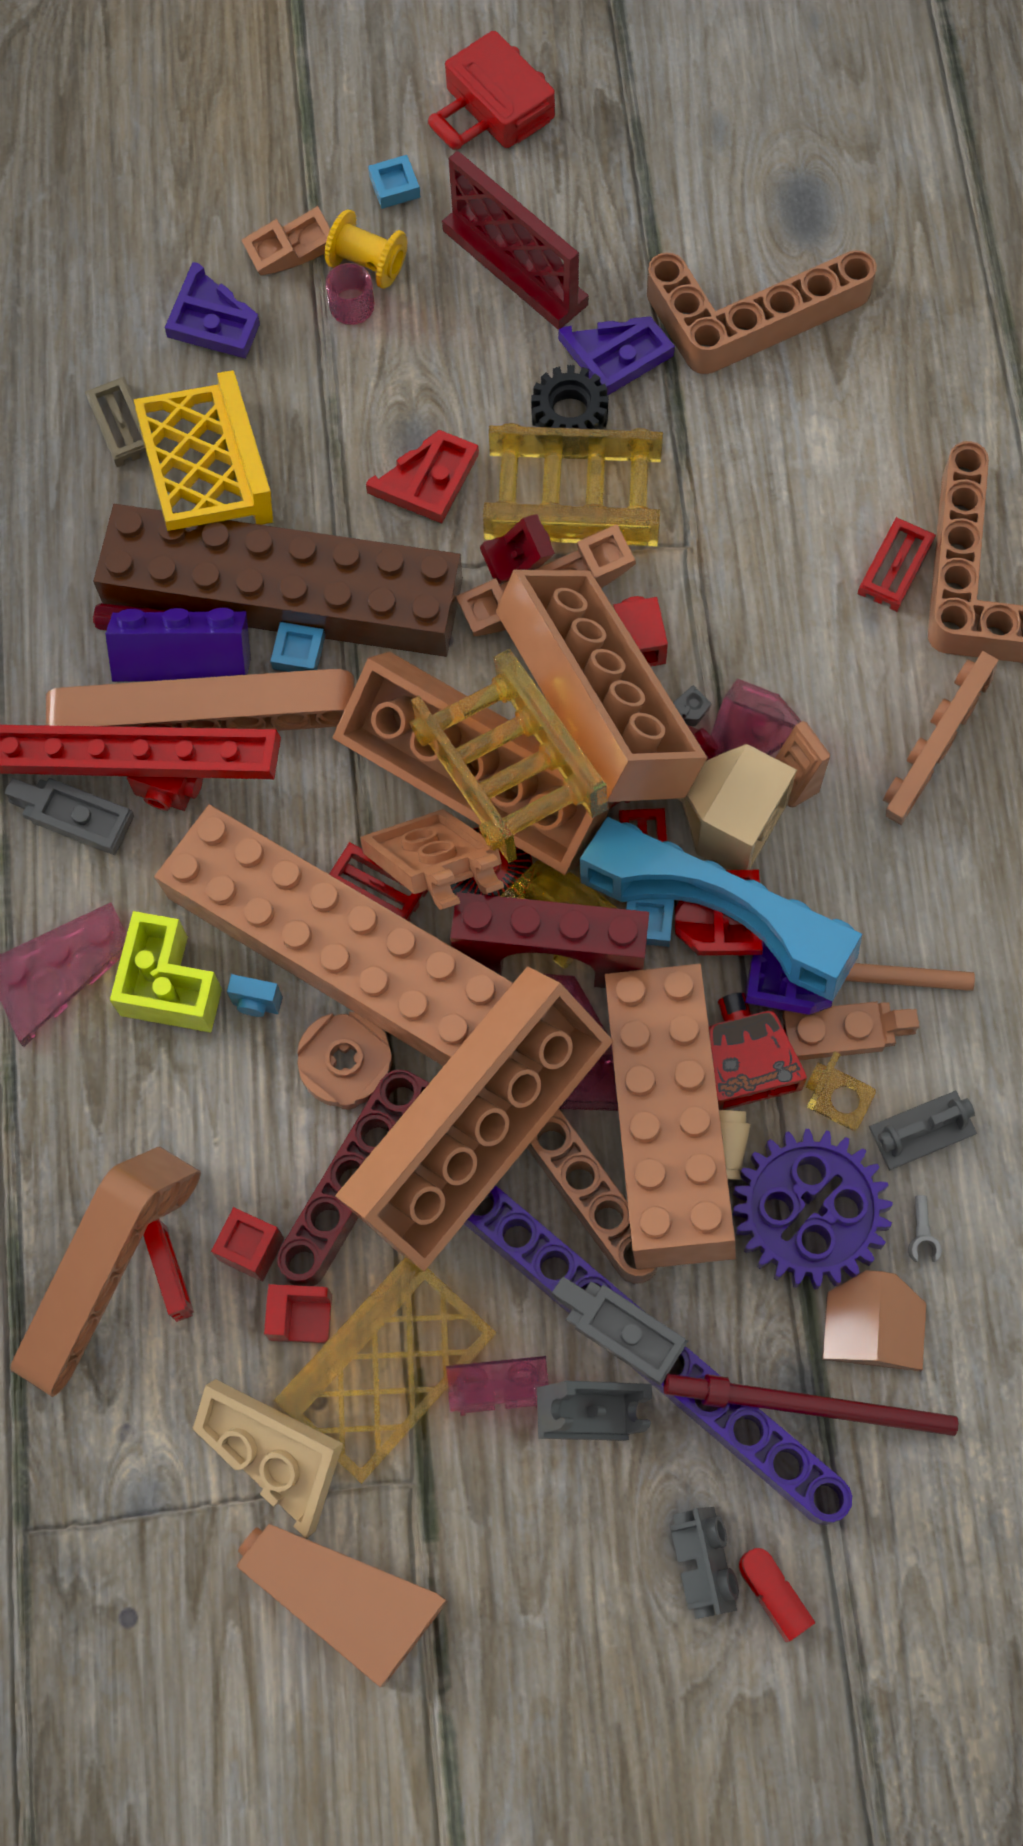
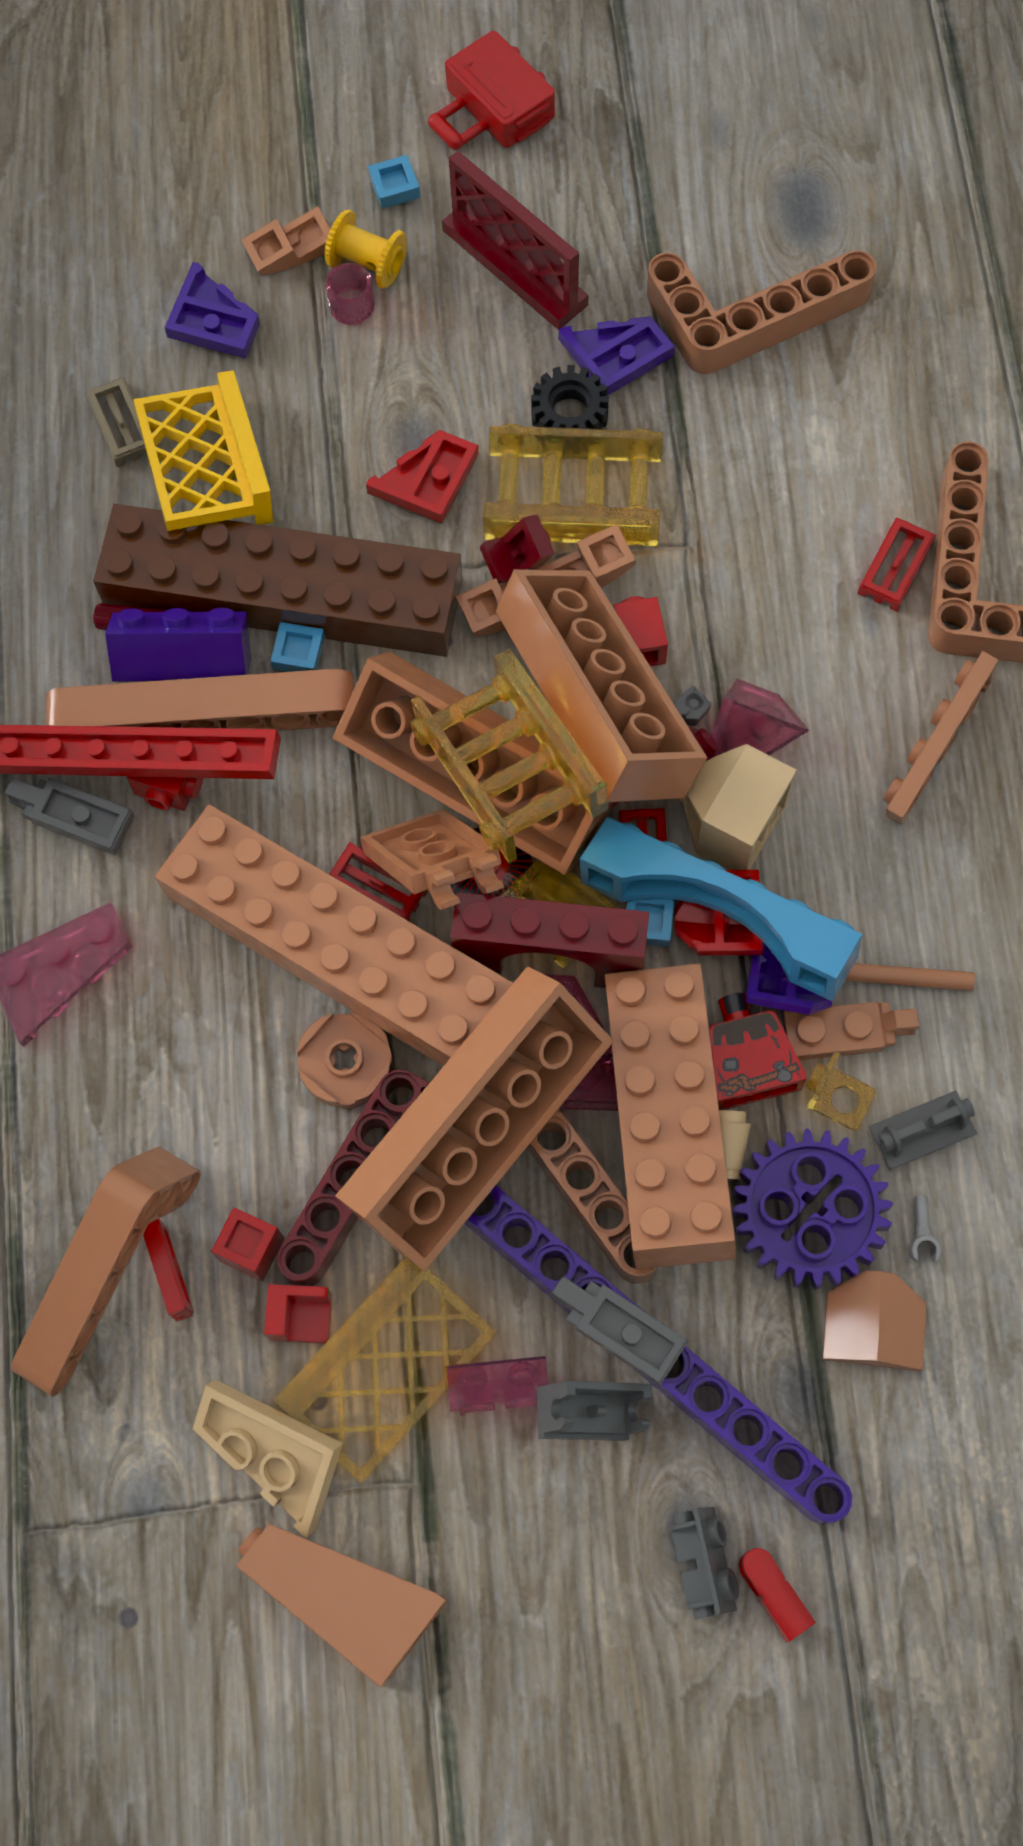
(153, 982): neon yellow brick -> none
(254, 995): dark azure plate -> none
(718, 1391): dark red bar -> none
(809, 757): nougat slope -> none

